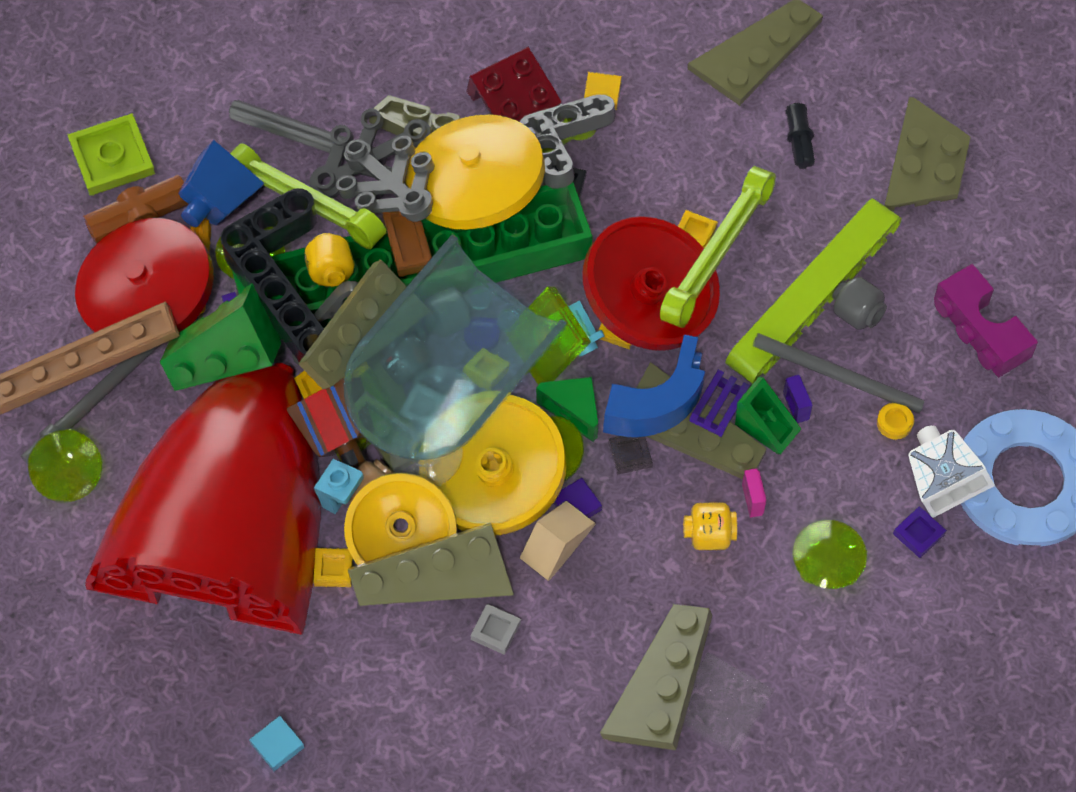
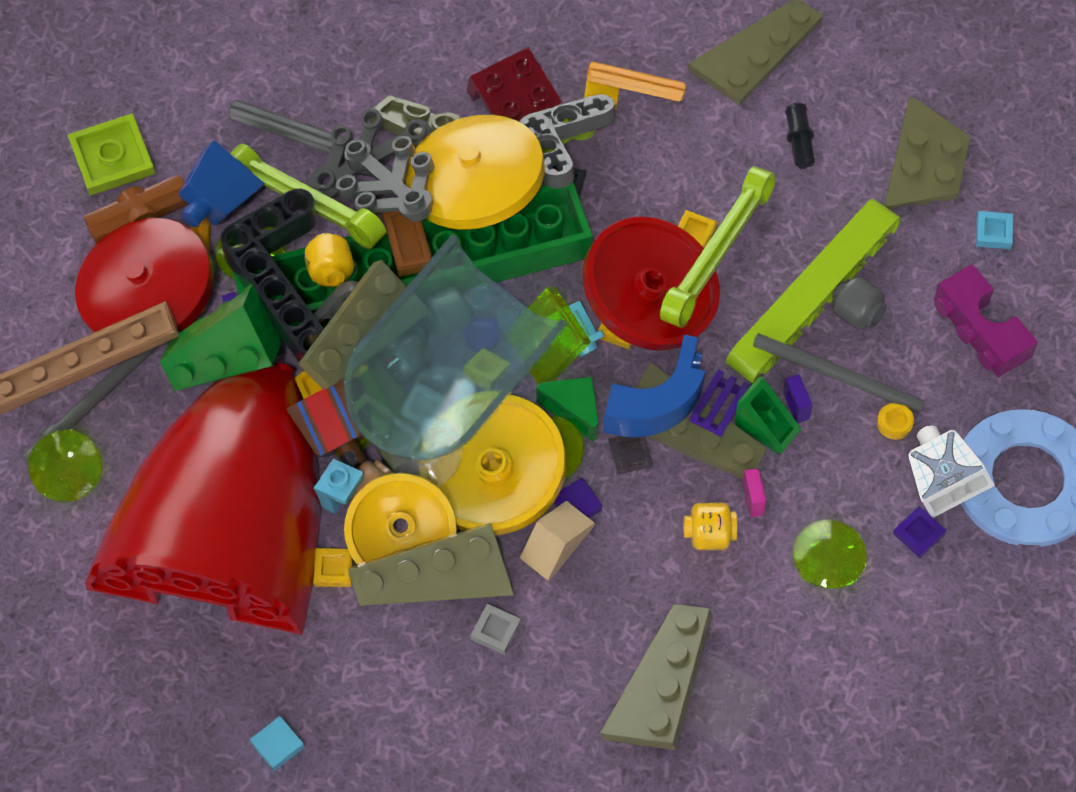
(635, 81): none -> light orange axle
(994, 230): none -> medium azure tile

